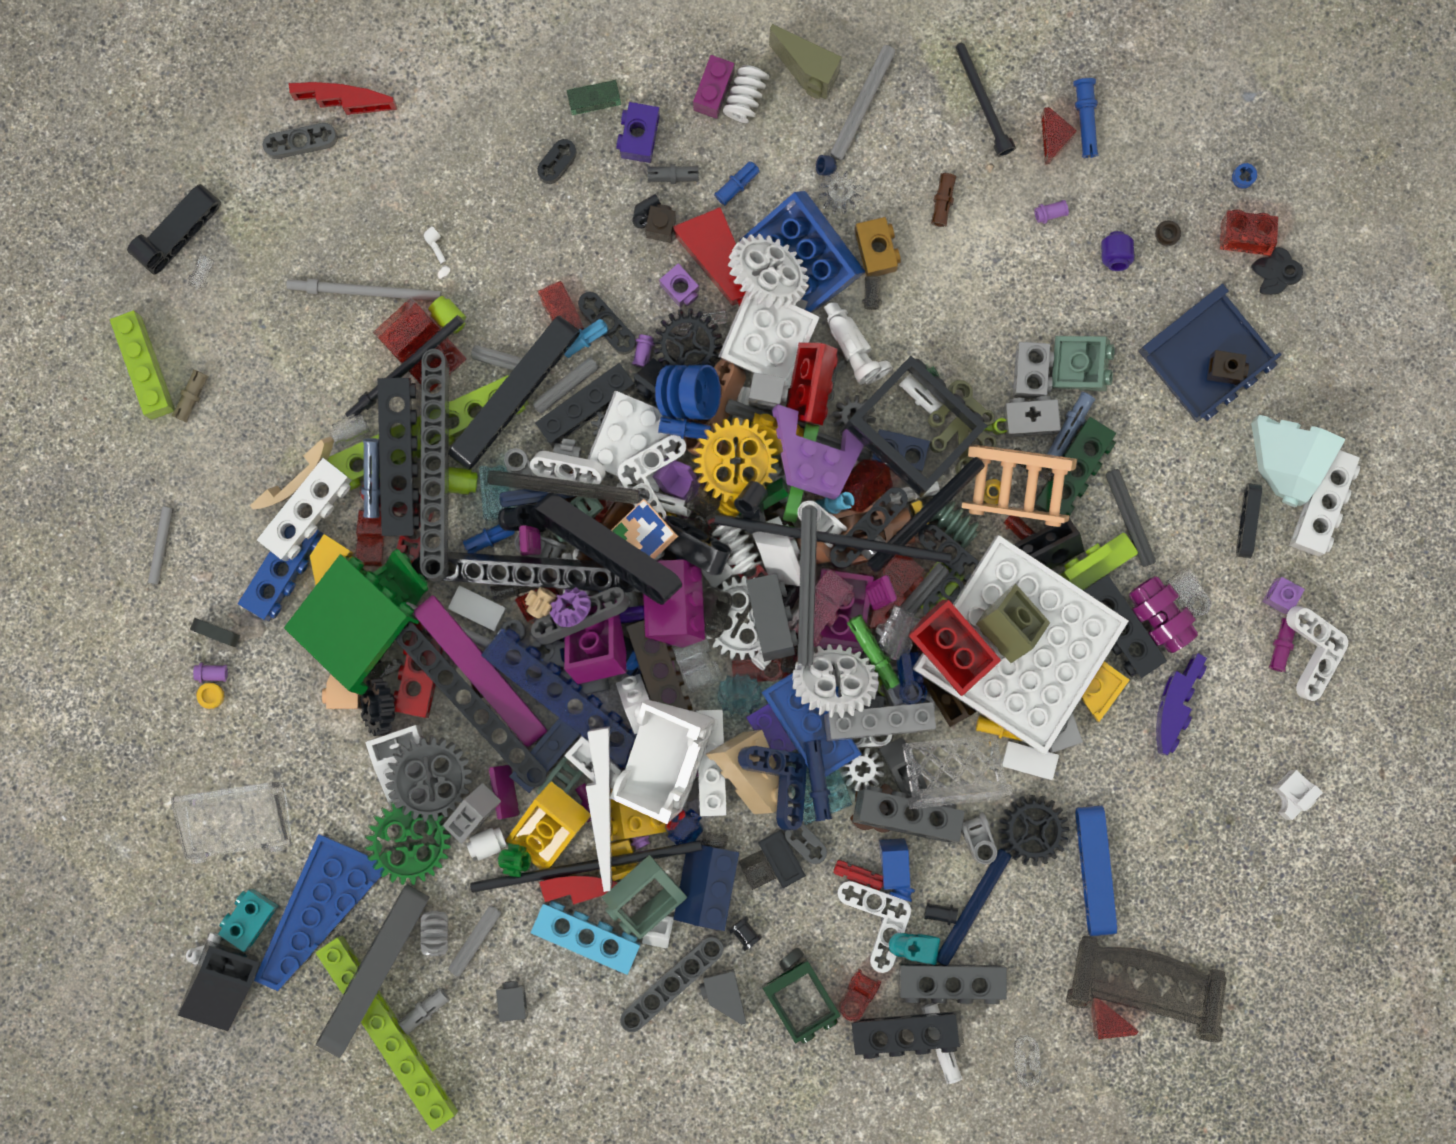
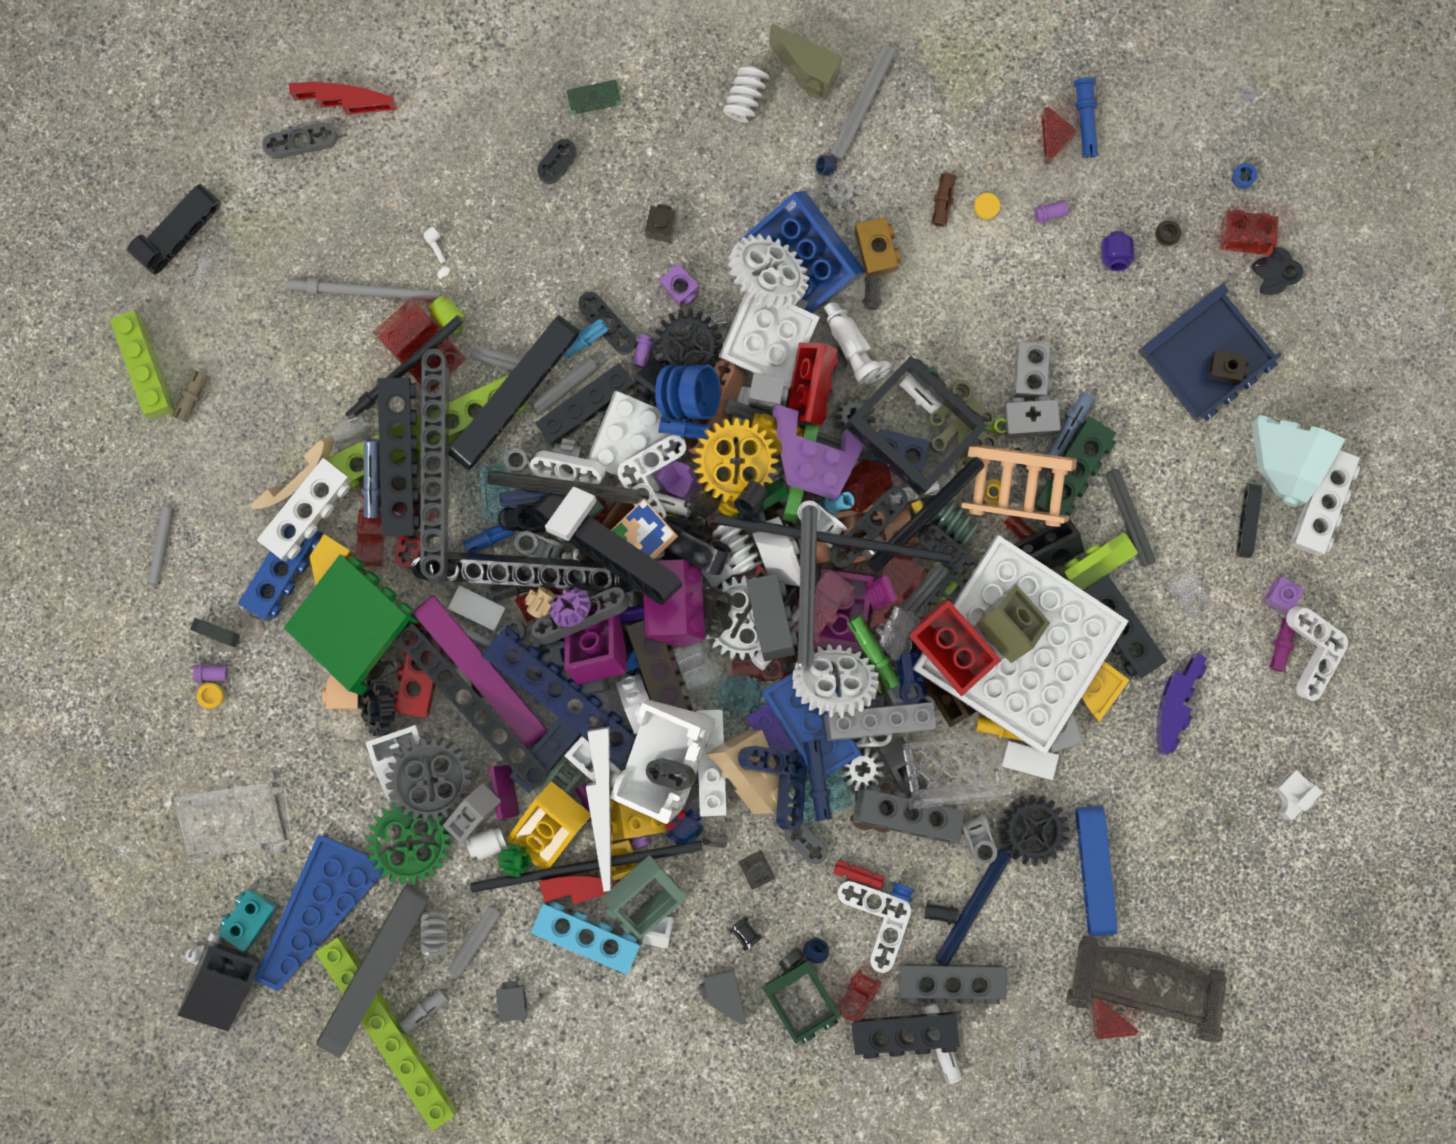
(402, 578): green bracket -> none
(462, 481): lime brick -> none
(529, 541): magenta slope -> none
(557, 302): clear red slope -> none
(570, 513): none -> white tile
(641, 117): dark purple brick -> none
(642, 209): black arm -> none
(665, 995): dark grey beam -> none
(669, 779): none -> pearl dark grey beam
(673, 174): dark grey pin -> none
(708, 885): dark blue slope -> none
(710, 244): red slope -> none
(713, 86): magenta brick -> none
(736, 183): blue axle -> none
(781, 859): black tile -> none
(816, 950): none -> dark blue plate
(895, 863): blue slope -> none
(915, 947): teal piece -> none
(986, 206): none -> yellow tile
(1003, 144): black piece -> none
(1082, 363): sand green plate -> none
(1156, 597): magenta piece -> none

